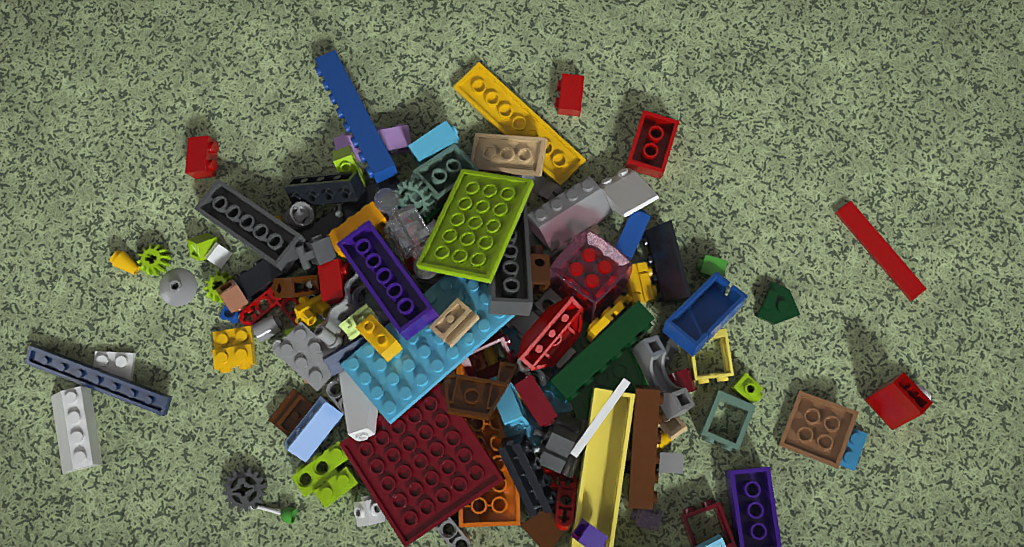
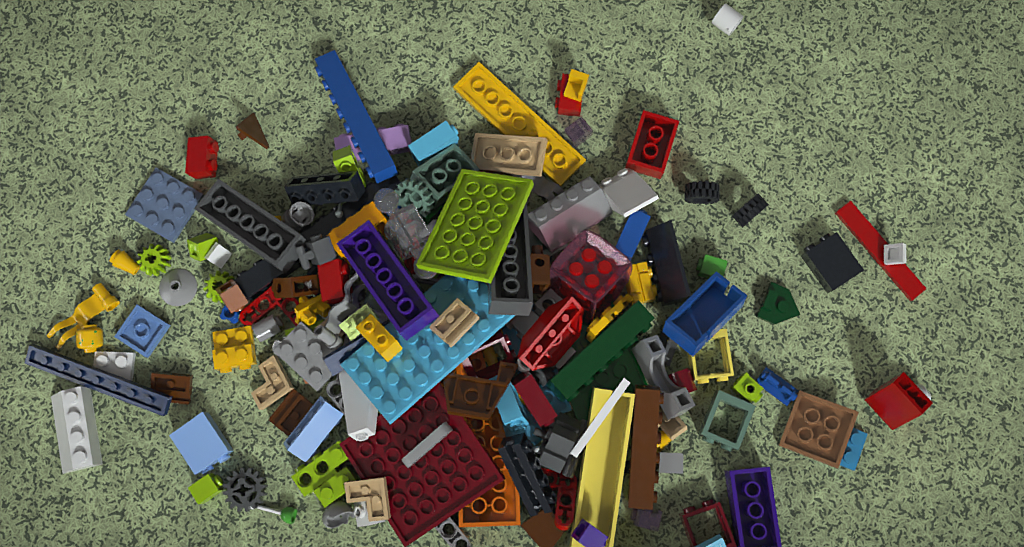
(85, 311): none -> yellow flag
(89, 338): none -> yellow head
(142, 331): none -> medium blue plate
(164, 205): none -> sand blue plate
(174, 385): none -> reddish brown plate
(201, 443): none -> light blue brick
(206, 488): none -> lime brick
(251, 128): none -> reddish brown piece
(276, 383): none -> tan plate
(331, 515): none -> light grey hair
(375, 494): none -> tan plate
(427, 444): none -> light grey beam
(576, 85): none -> yellow panel
(579, 132): none -> panel
(702, 192): none -> black tyre
(727, 19): none -> white piece
(750, 210): none -> black tyre
(777, 386): none -> blue hinge
(831, 262): none -> black brick
(895, 254): none -> white plate

